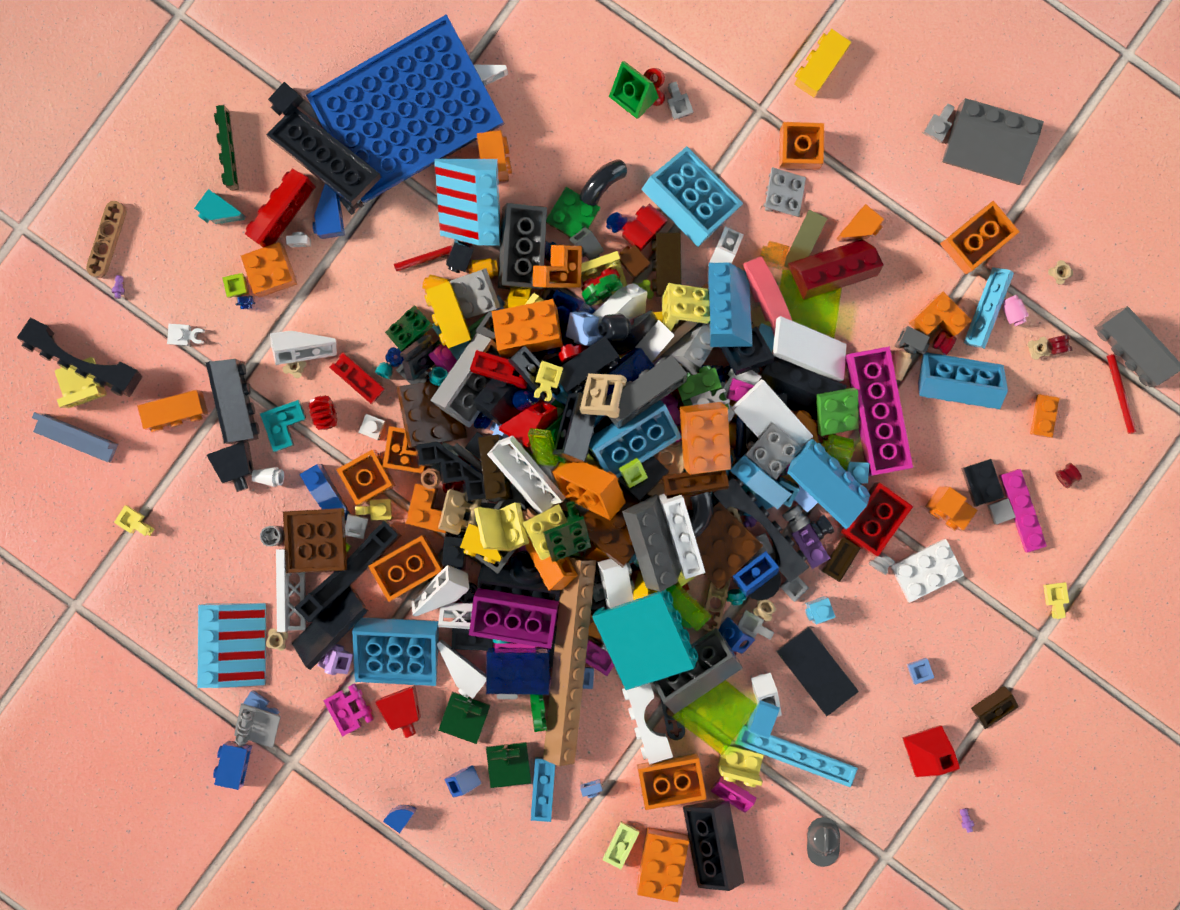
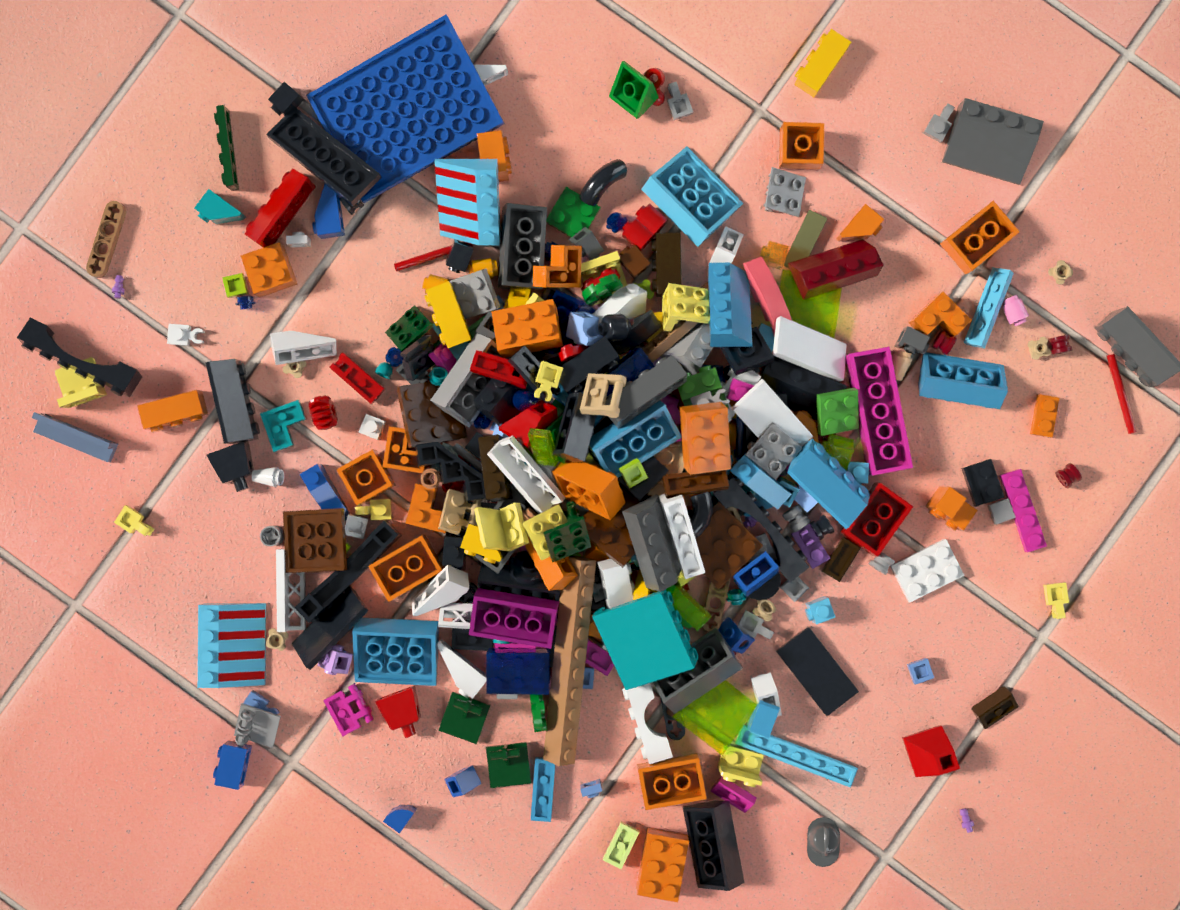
(655, 340): white sticker -> none

